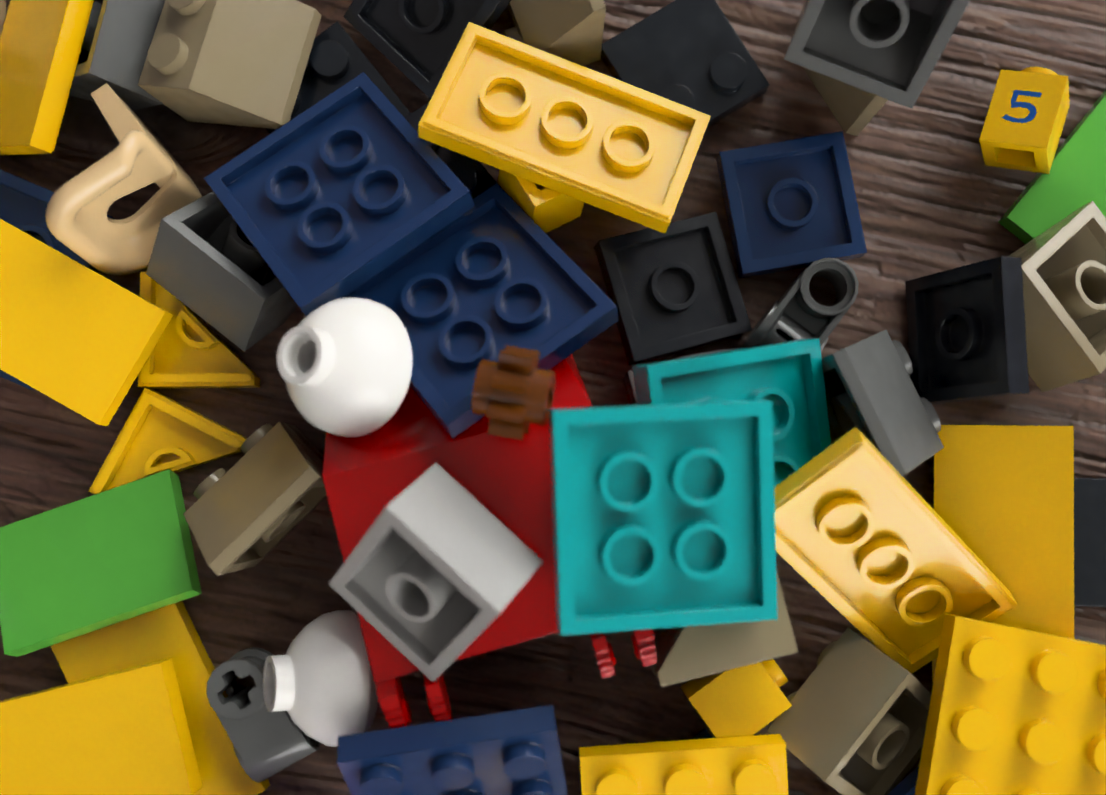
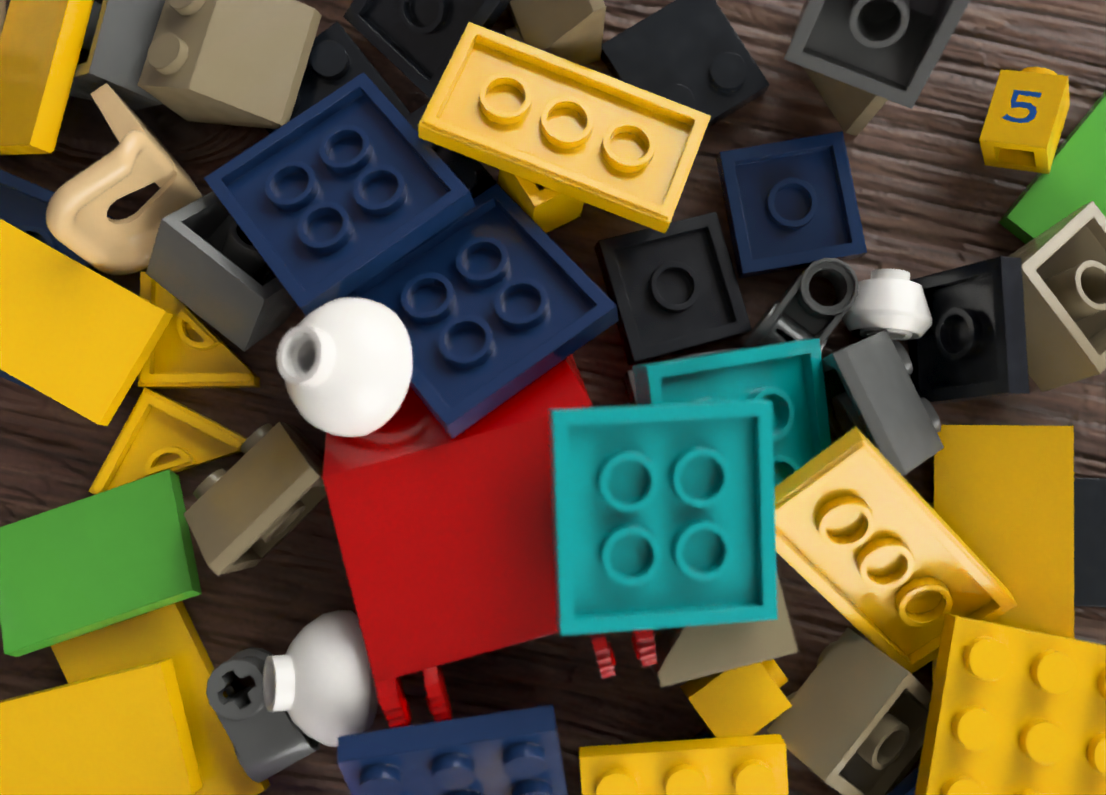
(434, 571): light grey slope -> none
(513, 392): reddish brown gear -> none
(889, 304): none -> white cone

